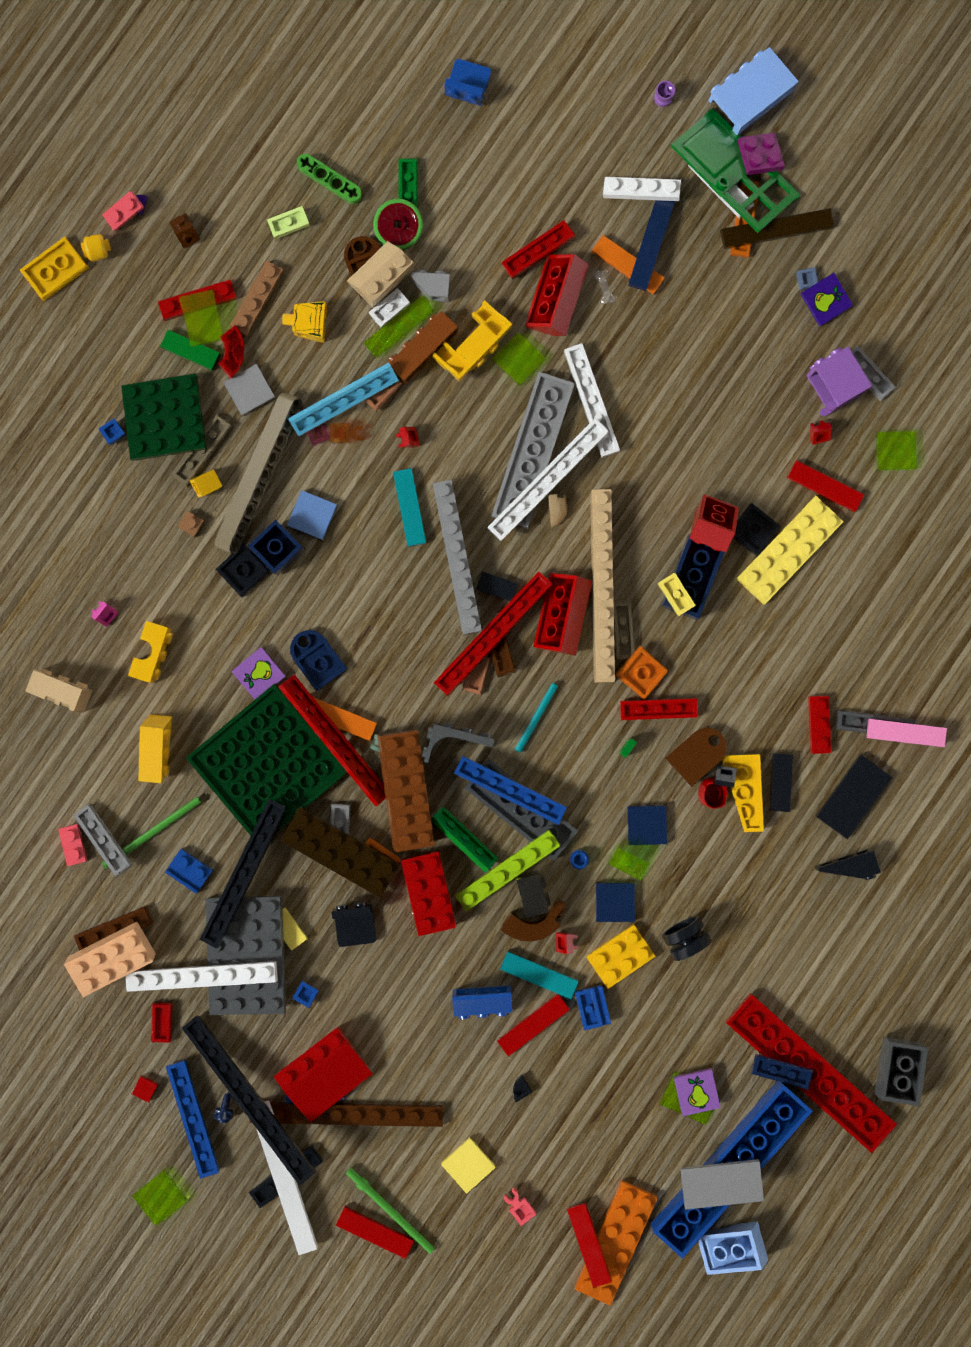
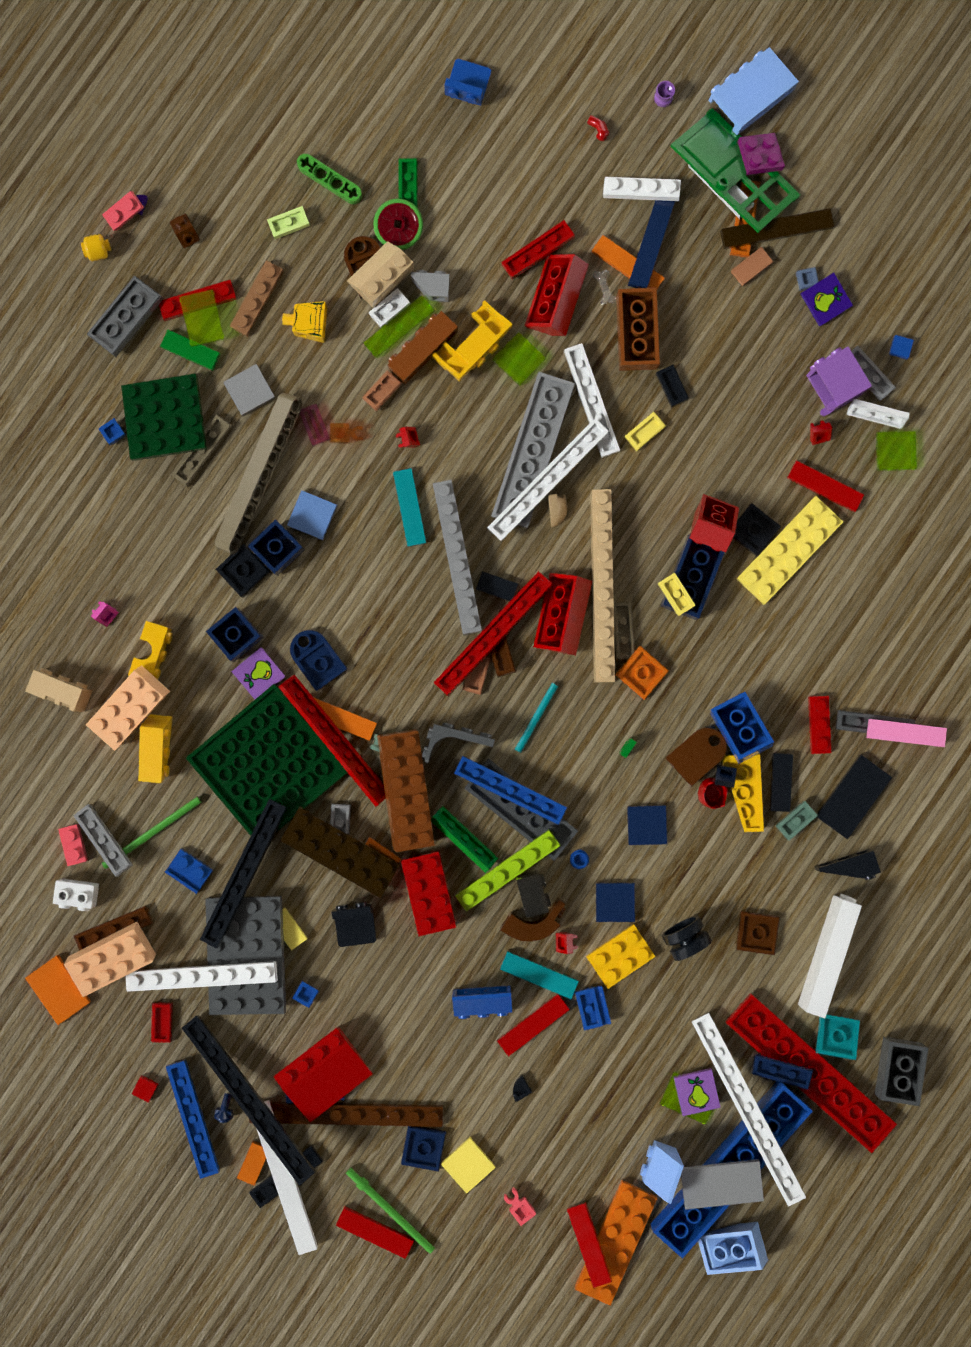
(54, 268): yellow tile -> none
(57, 990): none -> orange tile
(75, 894): none -> white brick
(125, 316): none -> dark grey tile
(127, 707): none -> light nougat brick
(159, 1197): clear neon green tile -> none
(191, 524): medium nougat plate -> none
(206, 483): yellow panel -> none
(233, 353): red tile -> none
(234, 634): none -> dark blue brick
(252, 1164): none -> orange tile
(343, 399): medium azure plate -> none
(423, 1148): none -> dark blue tile
(601, 127): none -> red arm
(627, 862): clear neon green slope -> none
(637, 329): none -> dark orange brick
(645, 431): none -> light yellow tile
(658, 709): red plate -> none
(662, 1170): none -> light blue slope
(672, 386): none -> black tile
(741, 727): none -> blue brick
(749, 1110): none -> white plate
(751, 266): none -> nougat tile
(757, 932): none -> reddish brown tile
(796, 820): none -> sand green plate
(829, 955): none -> white brick
(838, 1037): none -> teal plate
(878, 413): none -> white tile
(901, 347): none -> blue tile

